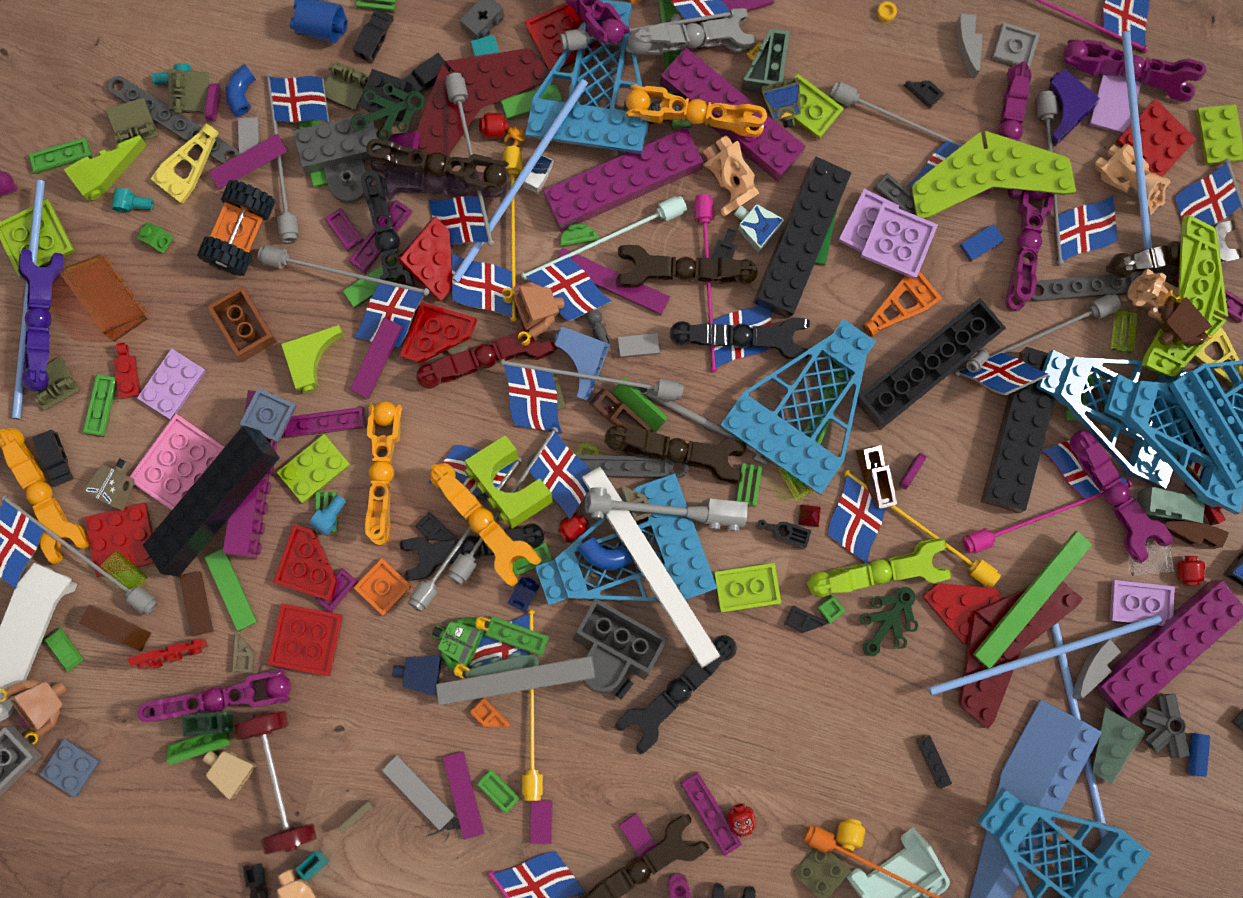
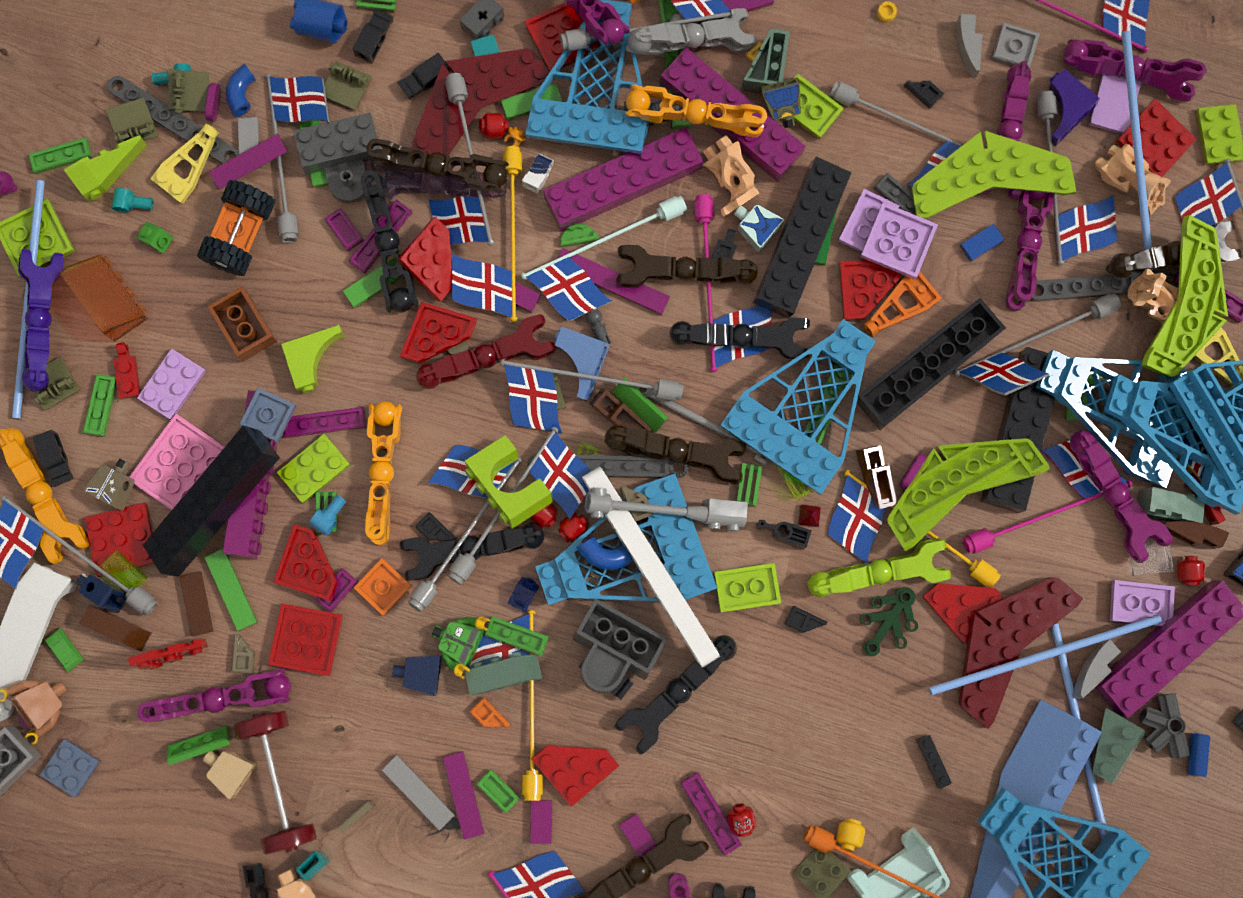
(101, 592): none -> dark blue torso
(207, 723): clear green brick -> none
(375, 83): black brick -> none
(376, 357): magenta tile -> none
(389, 300): flag -> none
(391, 110): dark green plant -> none
(408, 139): magenta tile -> none
(483, 523): light orange piece -> none
(515, 680): light grey tile -> none
(522, 176): light blue piece -> none
(523, 565): bright green tile -> none
(535, 307): nougat torso -> none
(546, 516): none -> red head
(574, 768): none -> red plate
(638, 345): light grey tile -> none
(831, 609): bright green tile -> none
(863, 287): none -> red plate
(965, 471): none -> lime wing
(975, 364): light grey pin -> none
(1032, 599): bright green tile -> none
(1116, 330): clear neon green tile -> none
(1182, 323): reddish brown torso -> none

